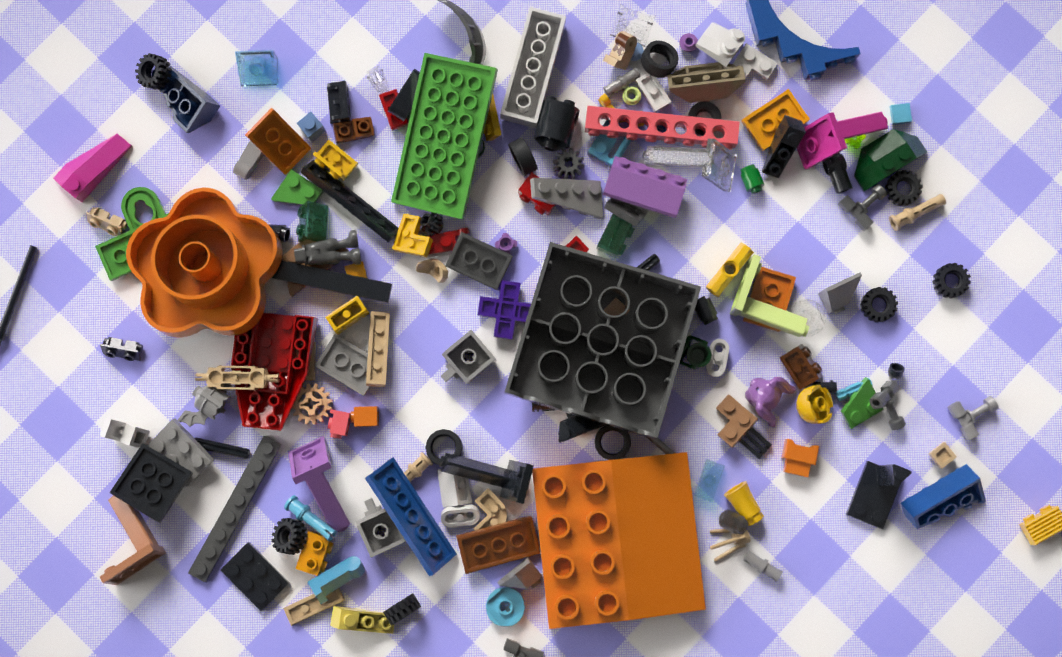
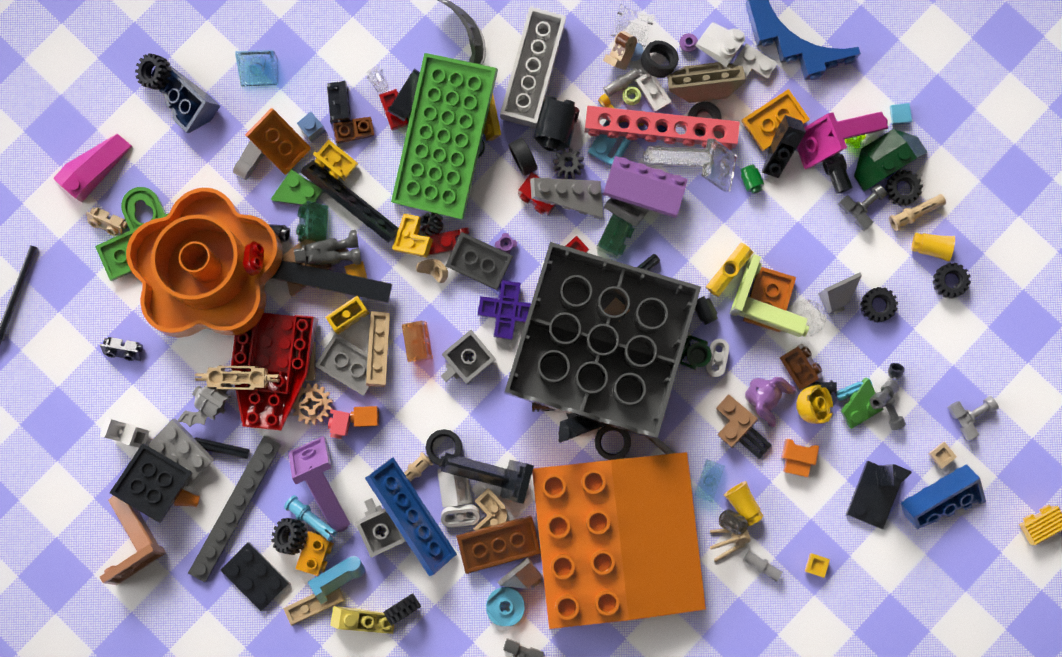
(187, 499): none -> orange cone
(253, 258): none -> red plate
(417, 341): none -> clear orange hinge
(817, 565): none -> yellow plate
(934, 245): none -> yellow plant

